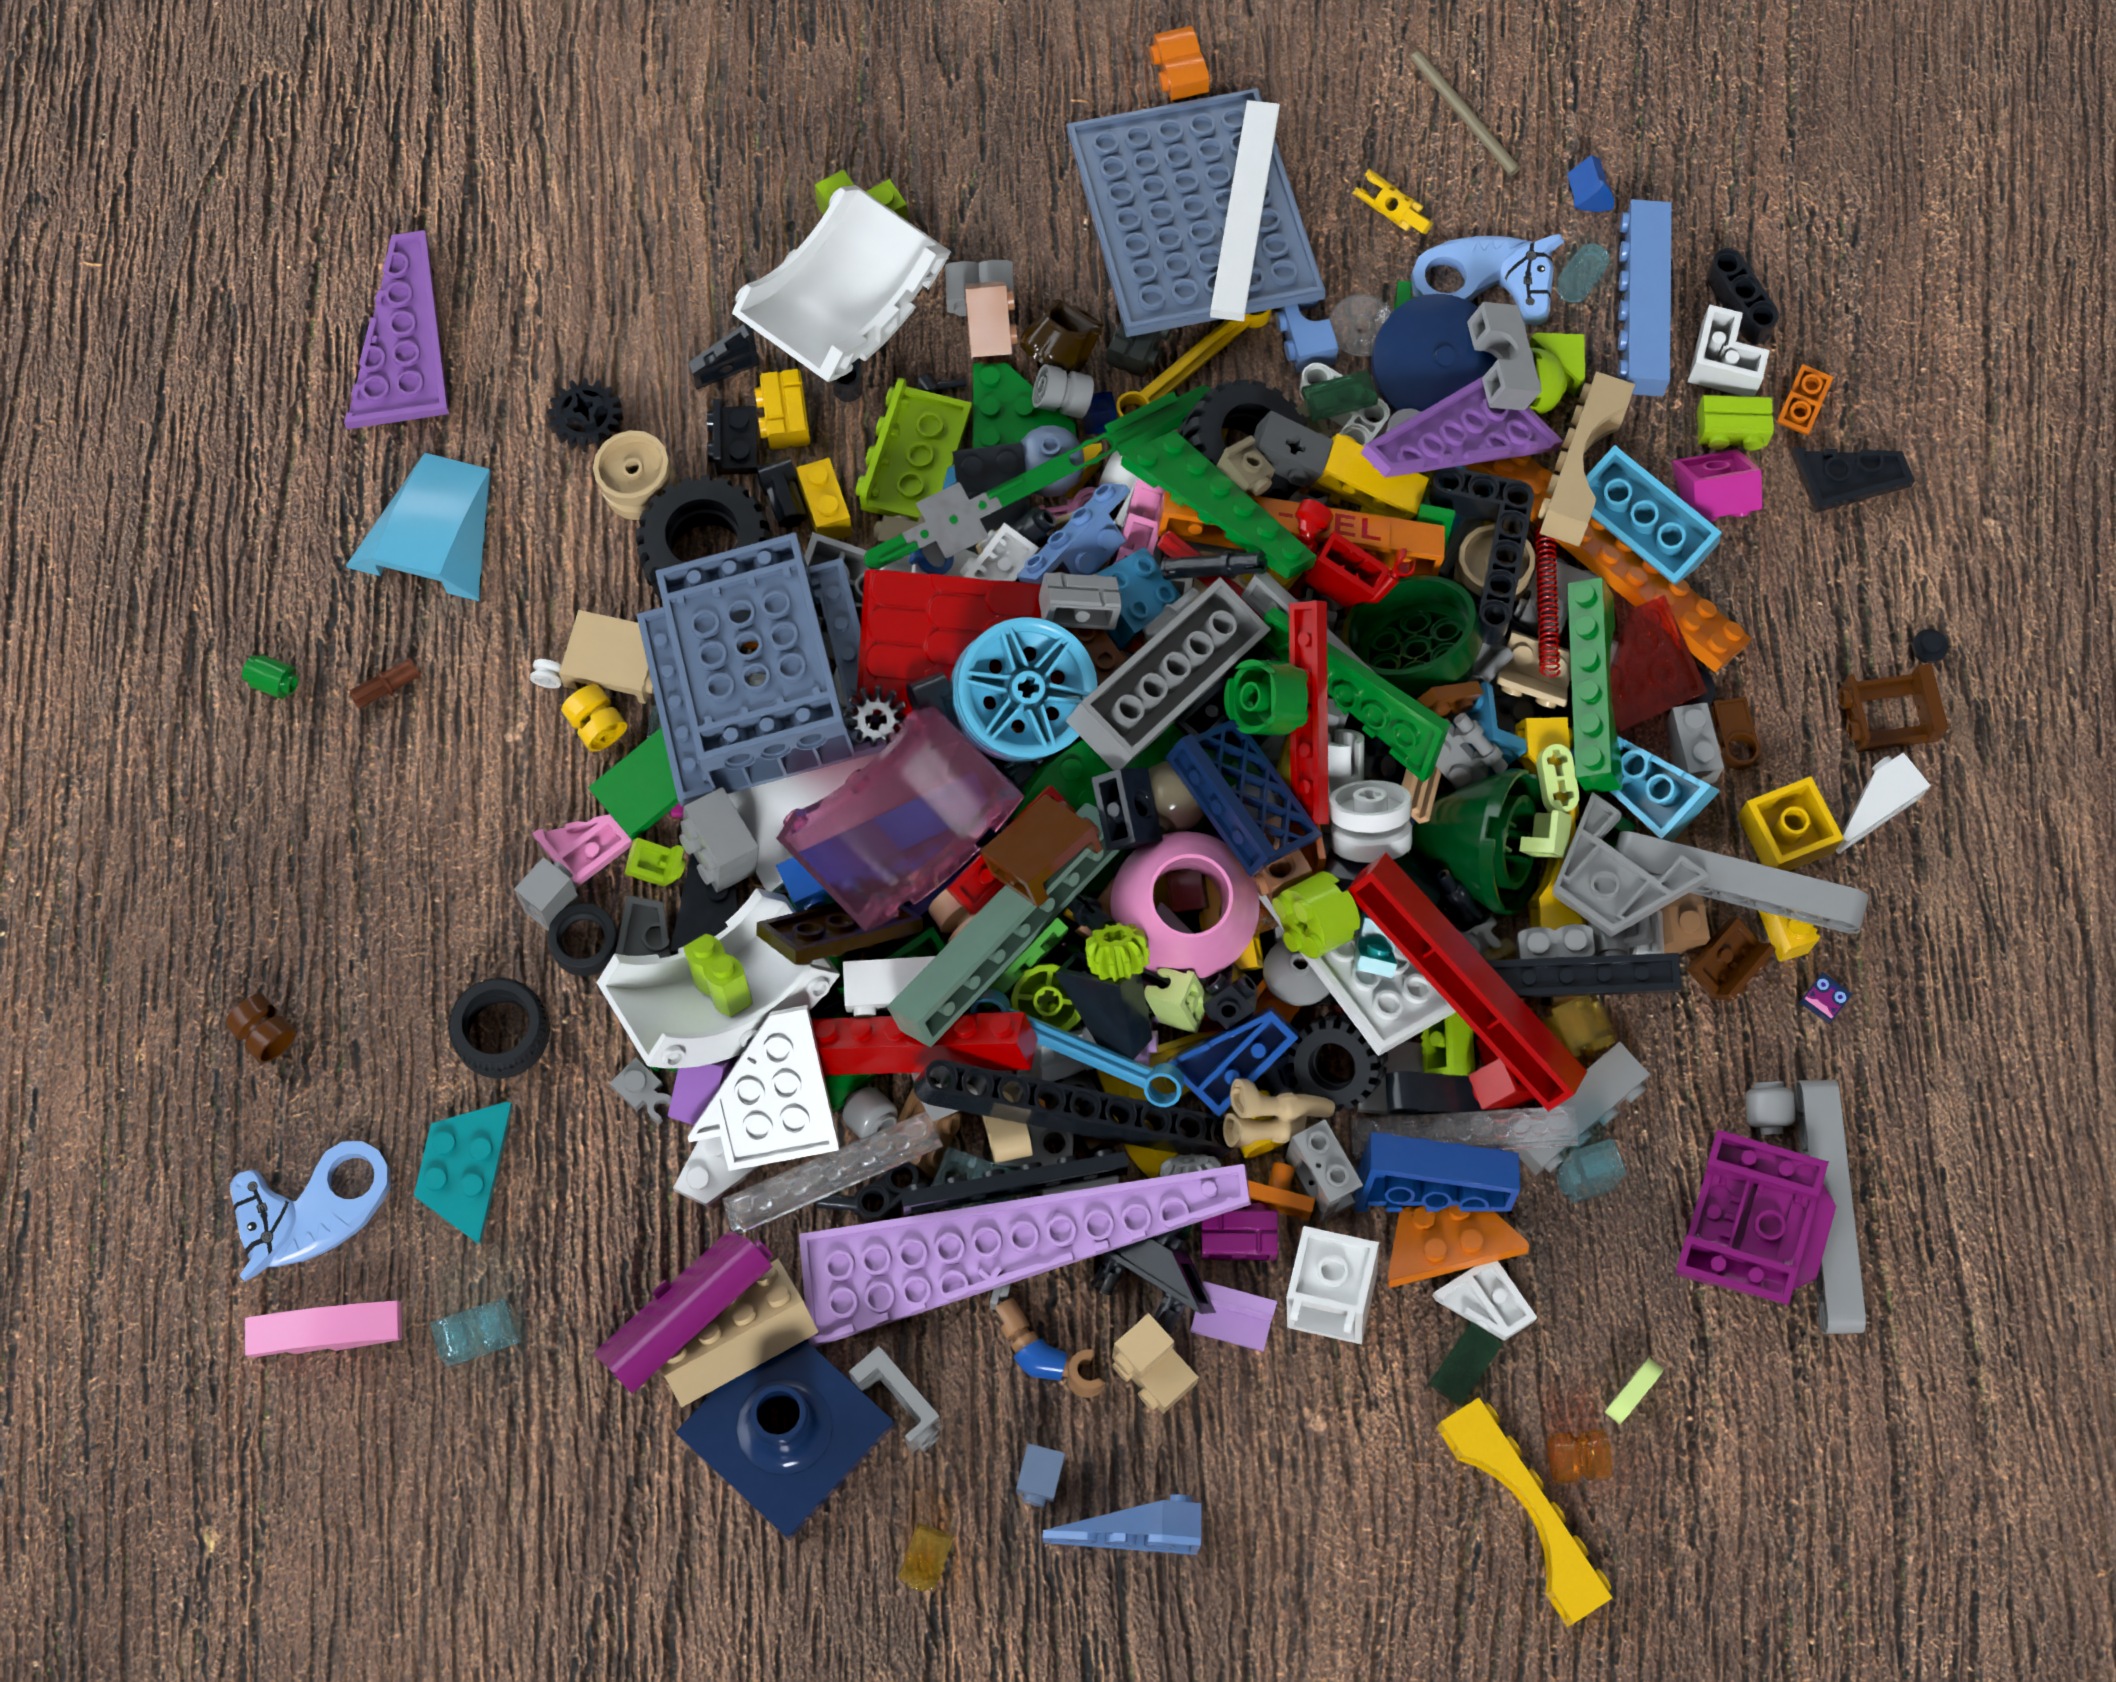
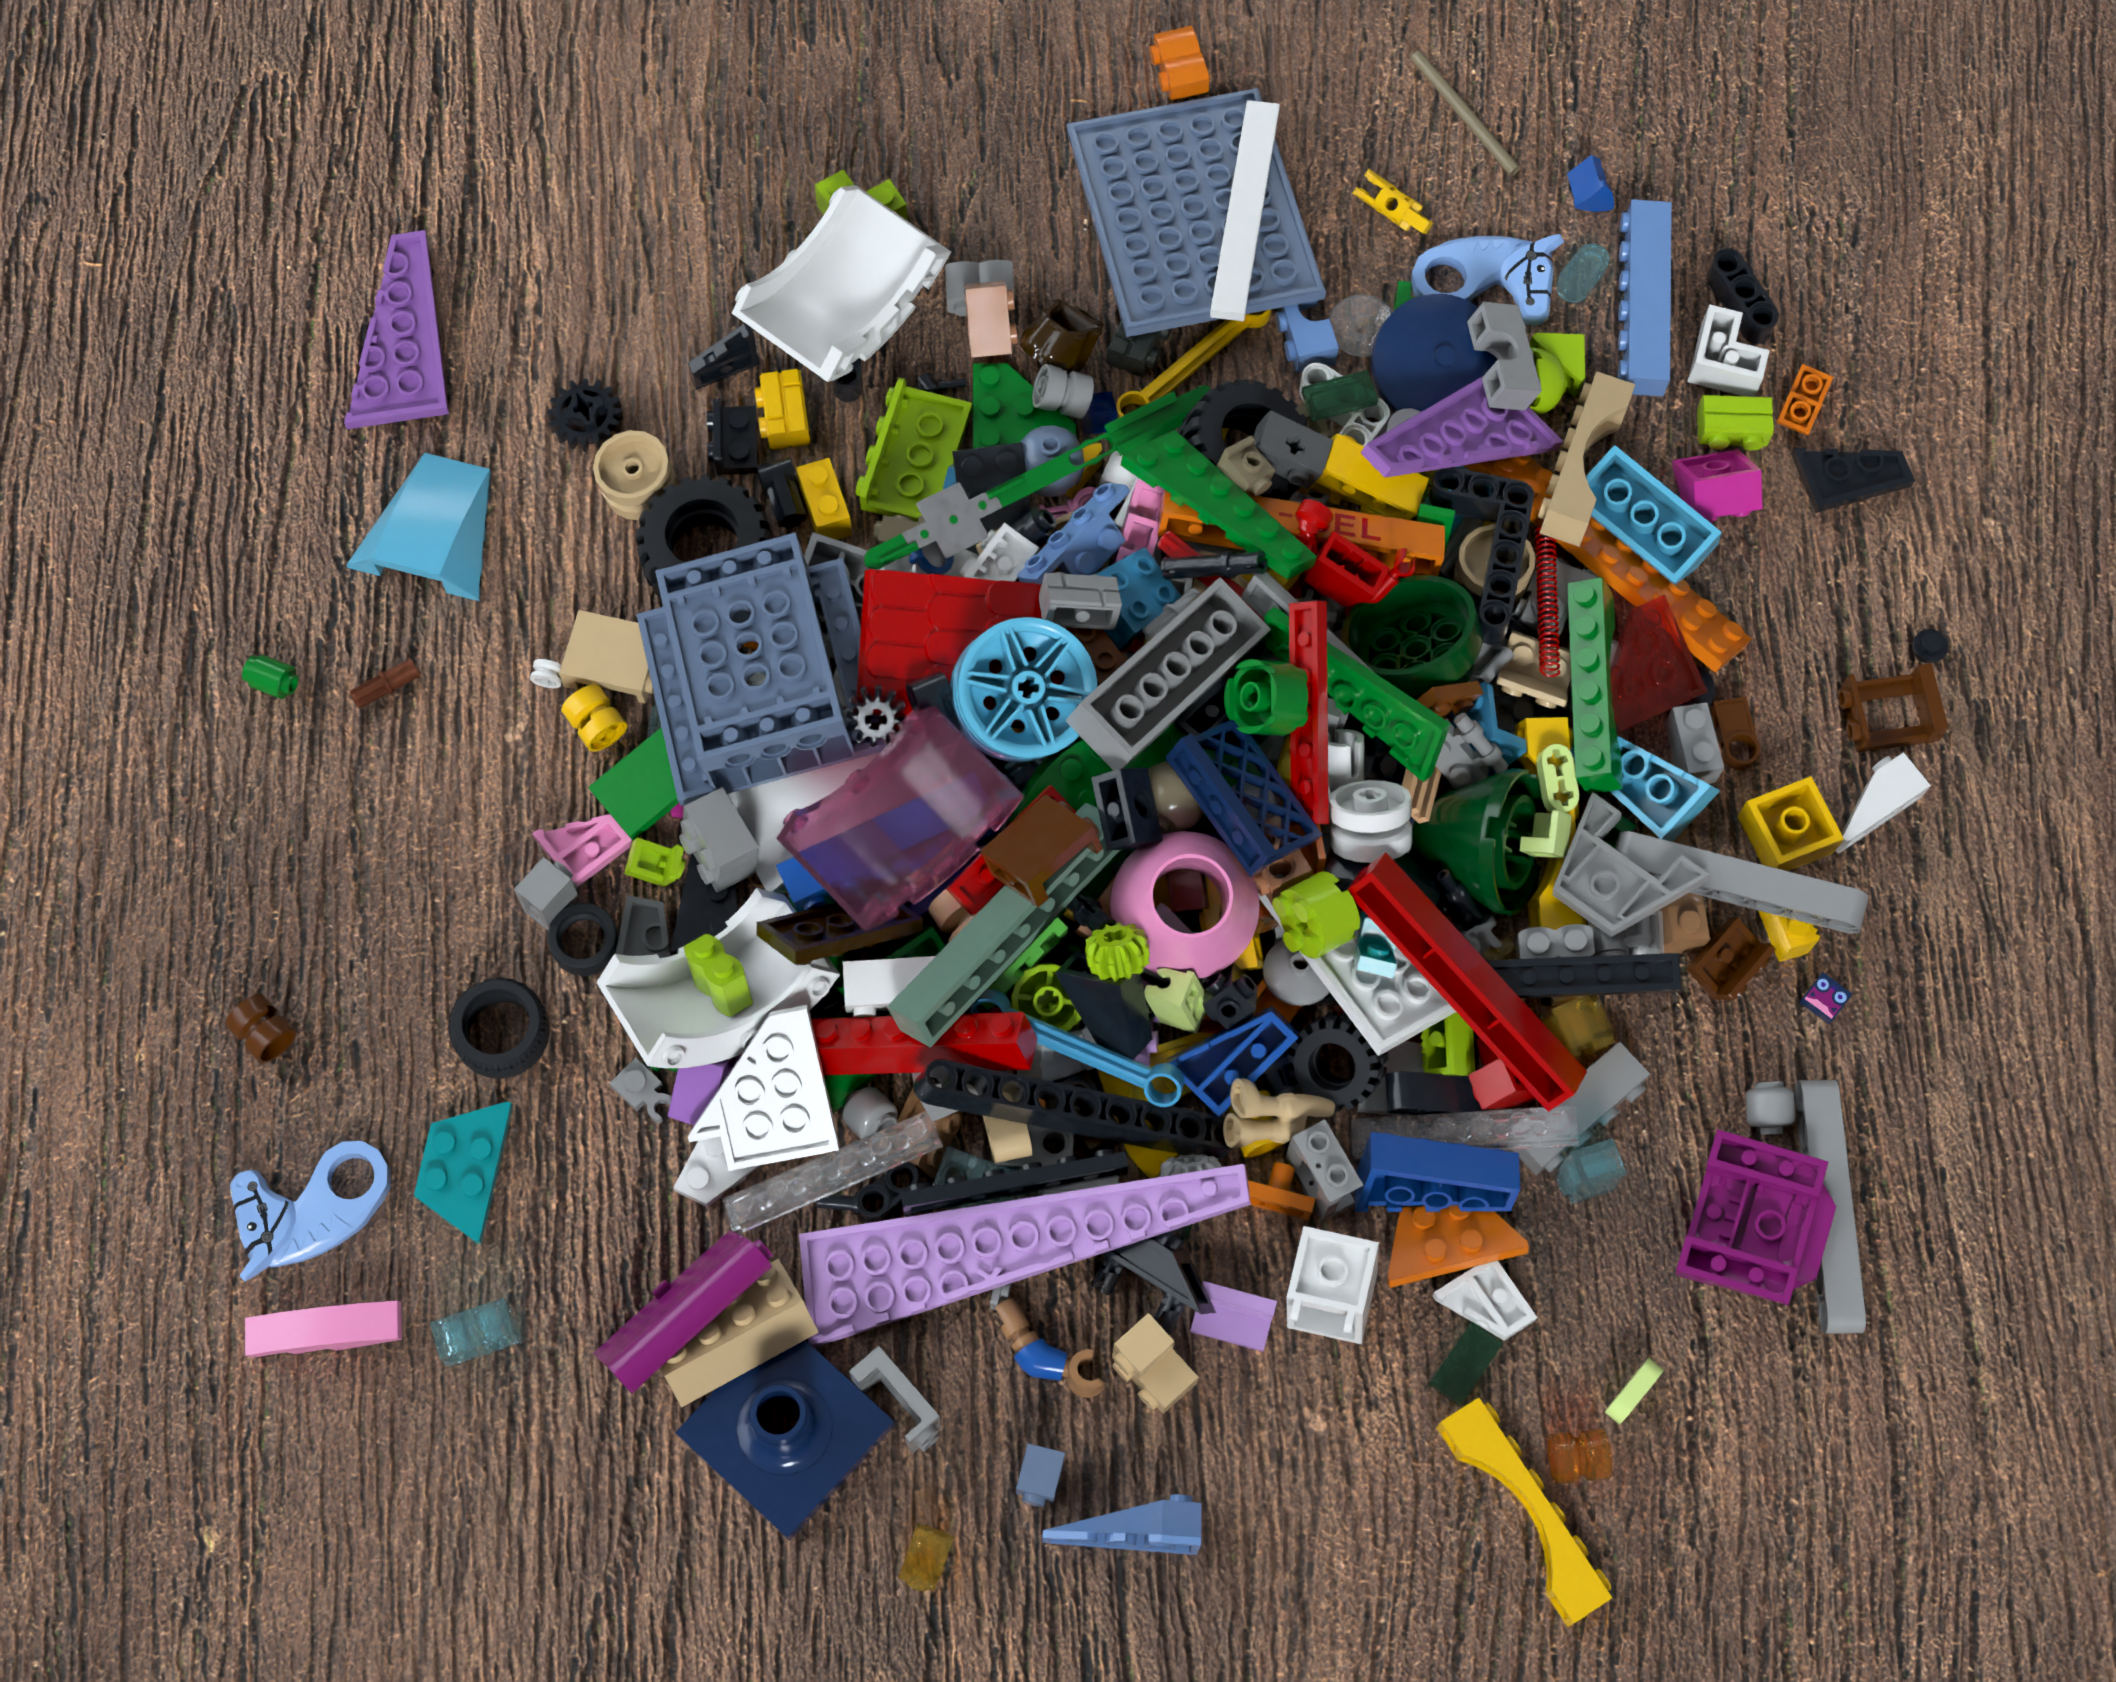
(1240, 1235): magenta brick -> none

